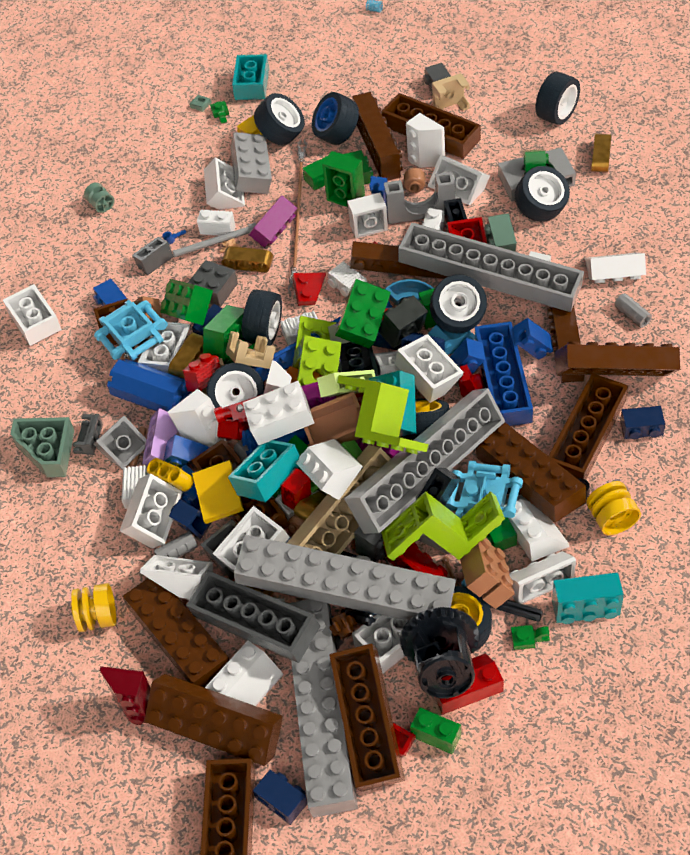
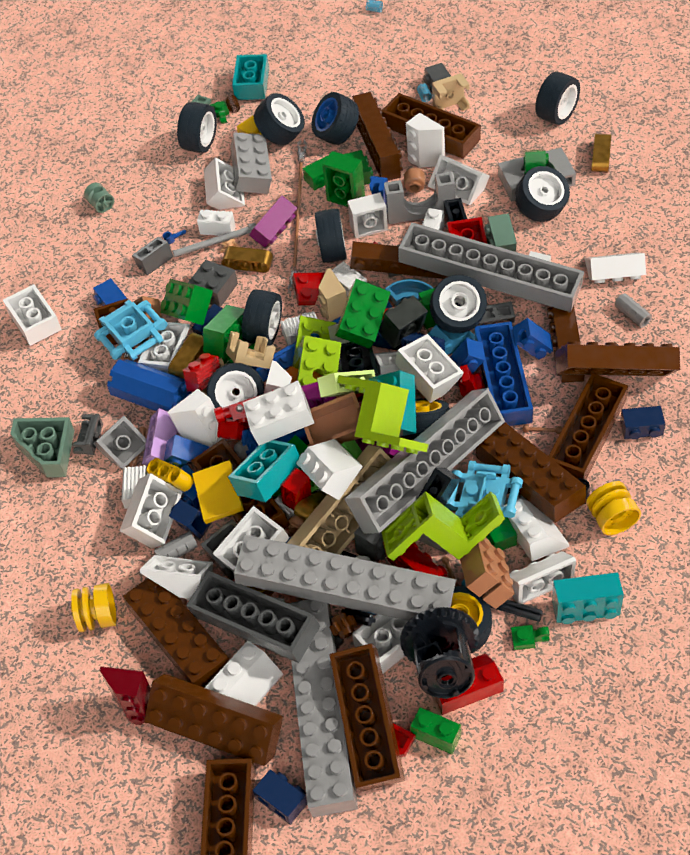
(196, 127): none -> black wheel
(235, 103): none -> reddish brown piece
(330, 235): none -> black wheel
(331, 296): none -> tan slope
(427, 92): none -> medium azure piece
(498, 313): none -> dark grey hinge
(526, 428): none -> nougat hinge

